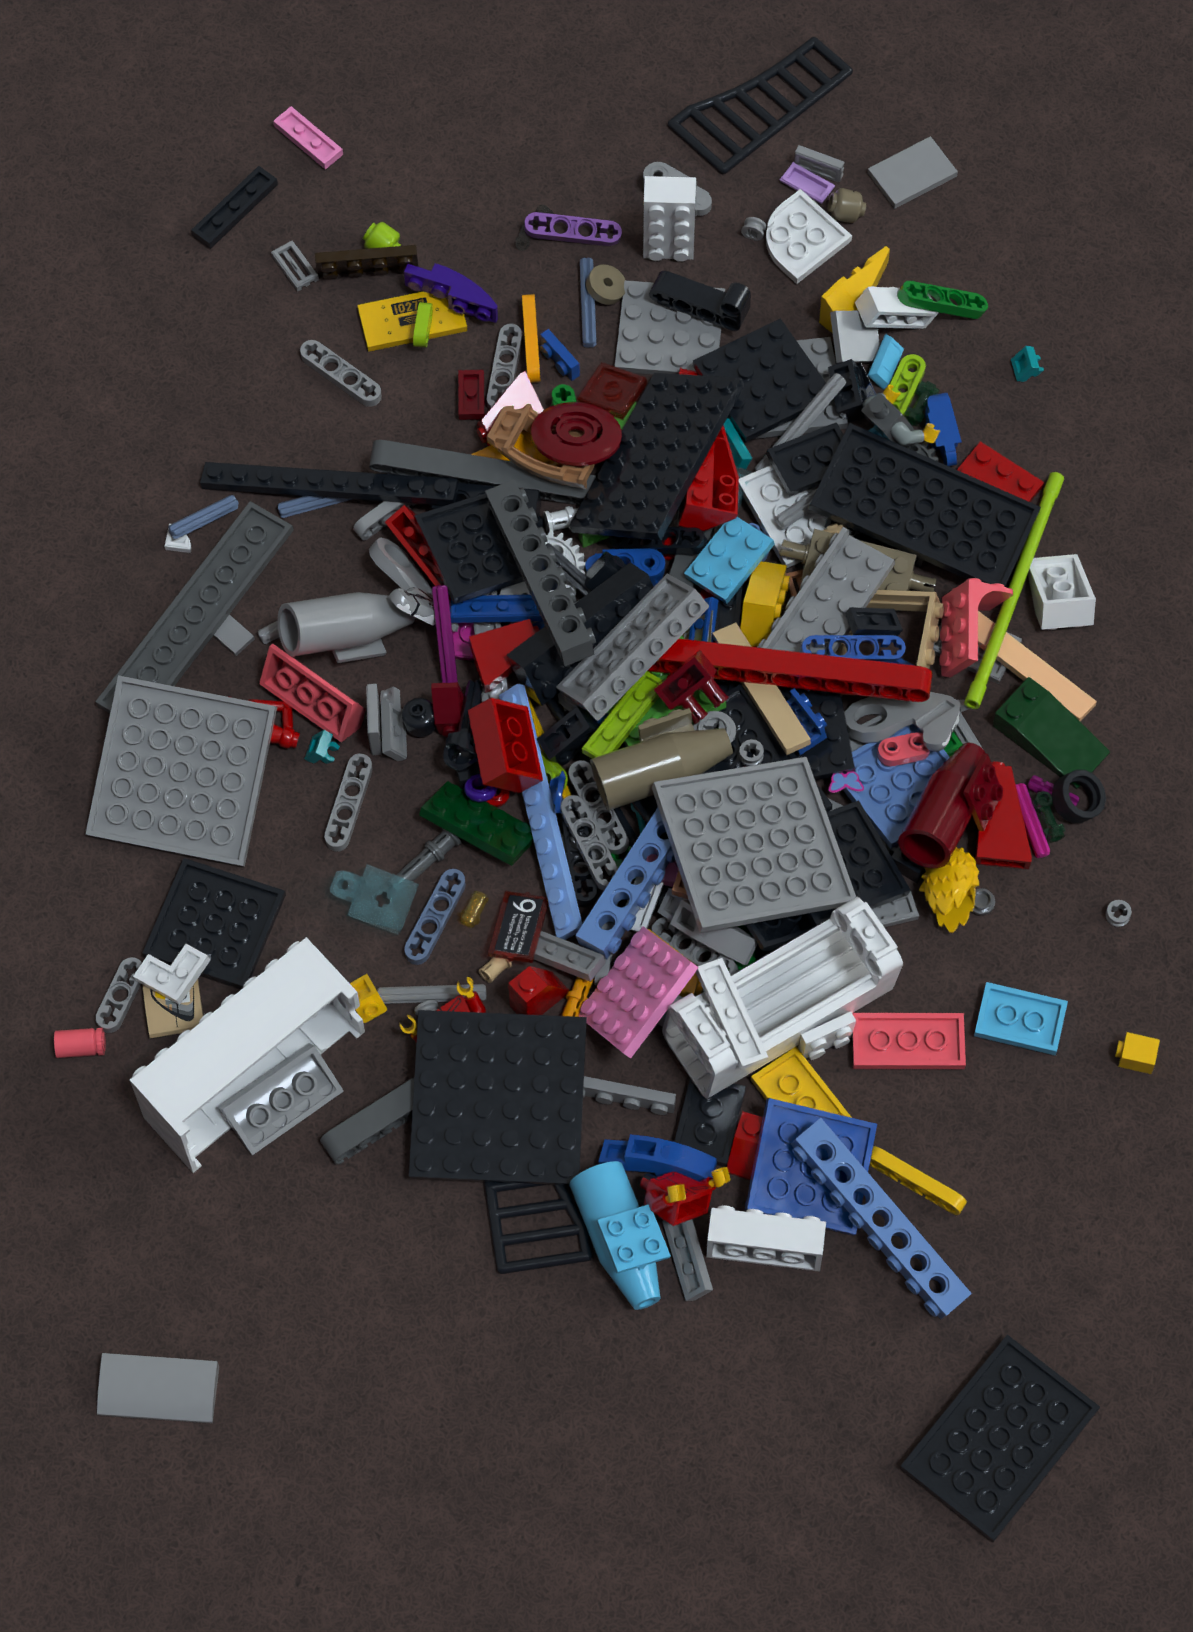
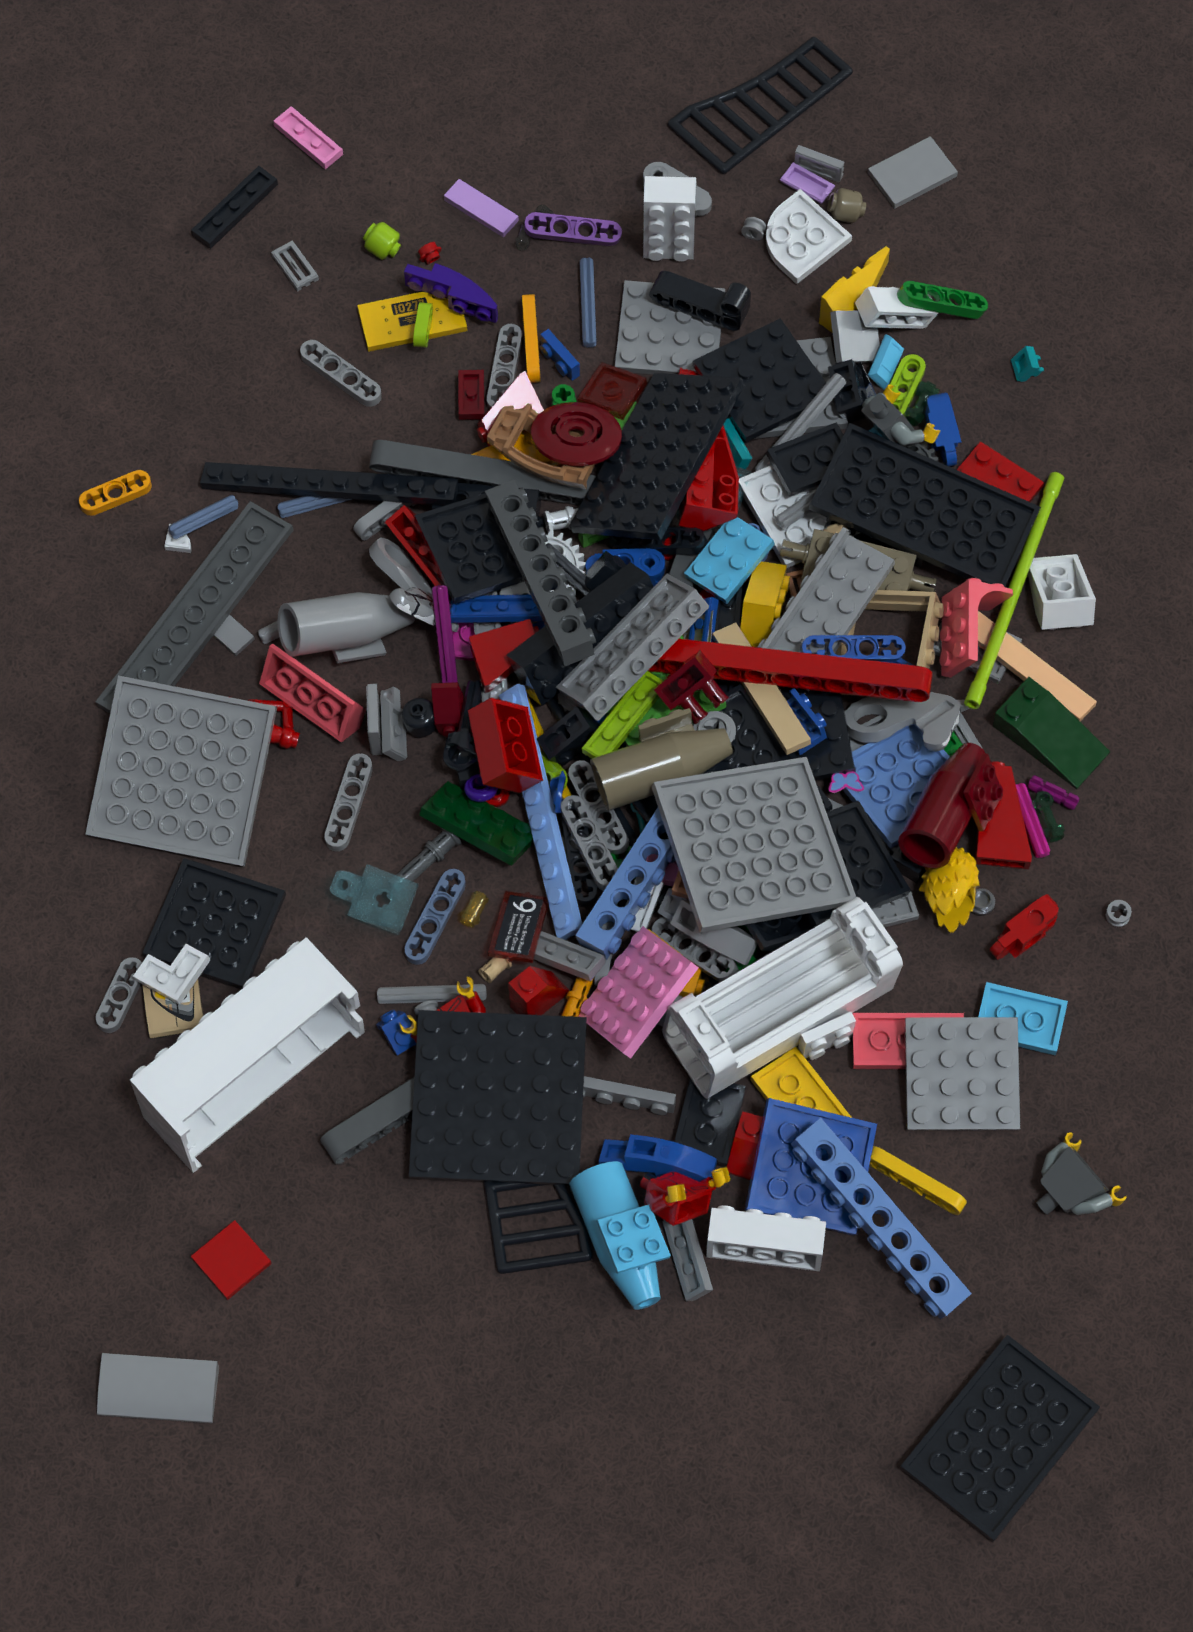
(79, 1042): coral piece -> none
(100, 506): none -> light orange beam
(231, 1260): none -> red tile
(280, 1098): light grey slope -> none
(318, 748): teal tile -> none
(365, 260): dark brown plate -> none
(370, 1001): yellow bracket -> none
(395, 1036): none -> blue bracket
(429, 252): none -> red plate
(481, 208): none -> lavender tile
(599, 291): dark tan piece -> none
(731, 1013): white plate -> none
(751, 744): light grey bush -> none
(873, 621): black plate -> none
(905, 750): coral plate -> none
(962, 1073): none -> light grey plate
(1026, 928): none -> red piece
(1073, 1182): none -> dark grey torso
(1093, 788): black tyre -> none
(1137, 1052): yellow brick -> none

